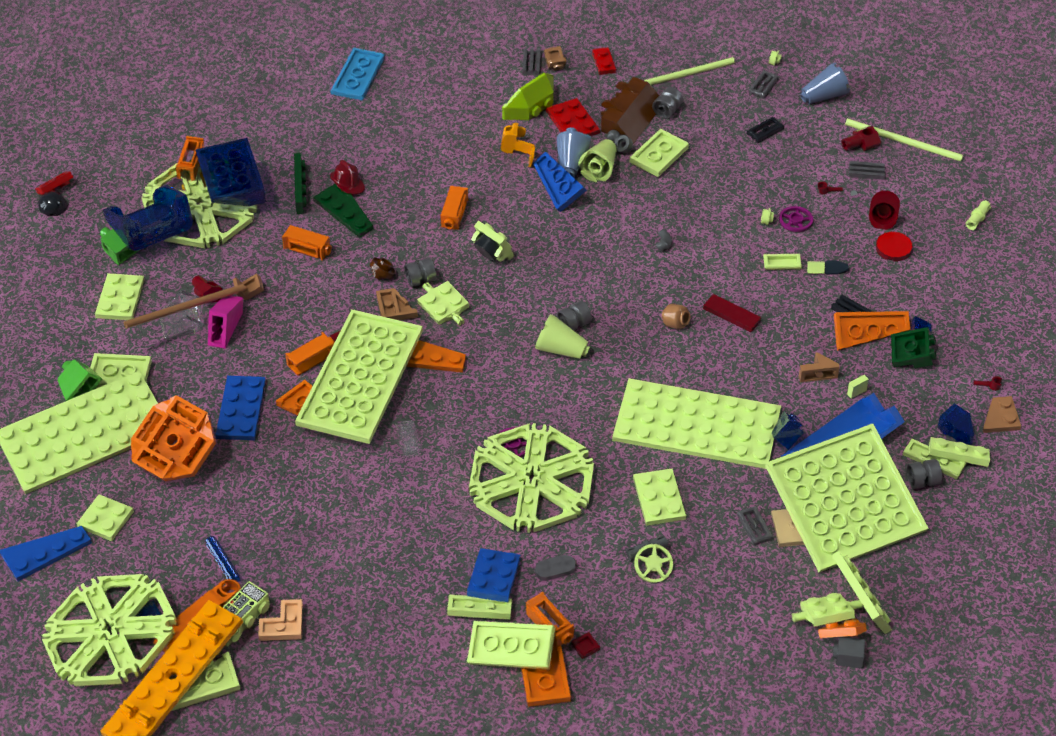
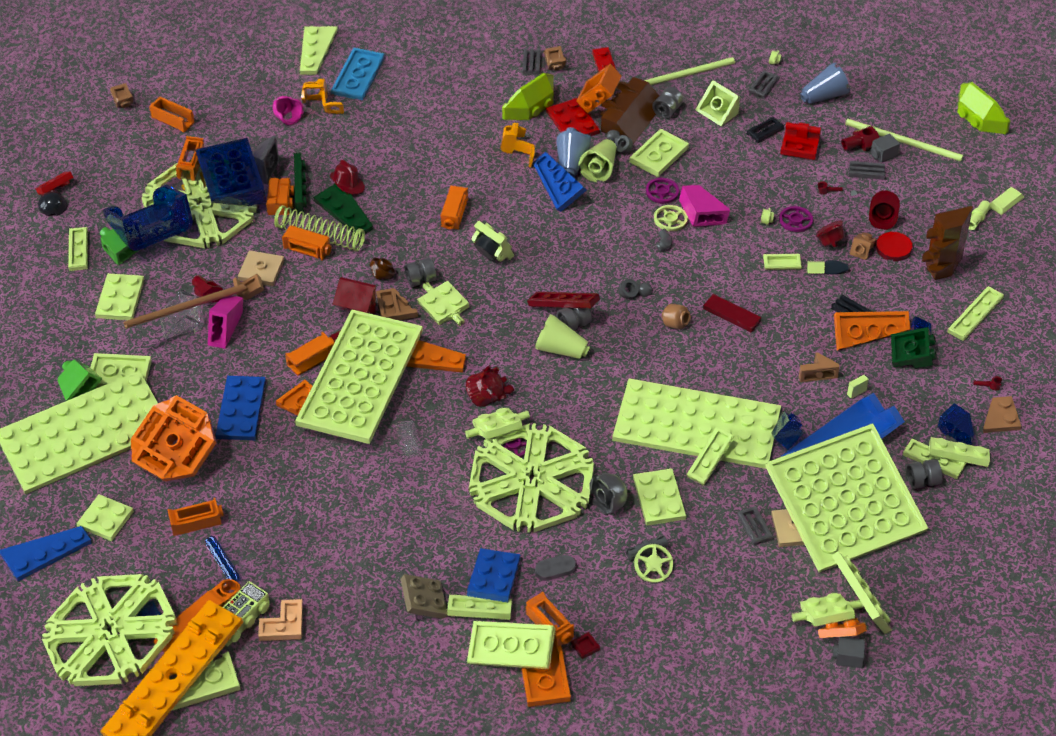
(78, 249): none -> yellowish green tile
(121, 95): none -> medium nougat bracket
(172, 114): none -> orange window
(195, 517): none -> orange window
(263, 264): none -> tan plate
(267, 158): none -> flat silver slope
(279, 194): none -> orange brick
(284, 105): none -> dark pink hair
(315, 47): none -> yellowish green wing
(321, 84): none -> light orange piece
(355, 296): none -> dark red slope
(358, 231): none -> yellowish green piece
(423, 596): none -> dark tan plate
(487, 387): none -> dark red hair
(497, 423): none -> yellowish green plate
(563, 299): none -> dark red tile
(599, 88): none -> orange window
(609, 492): none -> flat silver cylinder
(643, 289): none -> dark grey plate
(662, 190): none -> magenta wheel
(670, 217): none -> yellowish green wheel
(702, 207): none -> dark pink slope
(710, 456): none -> yellowish green tile
(719, 104): none -> yellowish green slope
(800, 140): none -> red plate
(831, 234): none -> dark red piece
(862, 244): none -> medium nougat bracket
(885, 148): none -> dark grey brick
(947, 242): none -> reddish brown piece
(975, 313): none -> yellowish green tile
(981, 110): none -> lime wedge
(1006, 200): none -> yellowish green tile

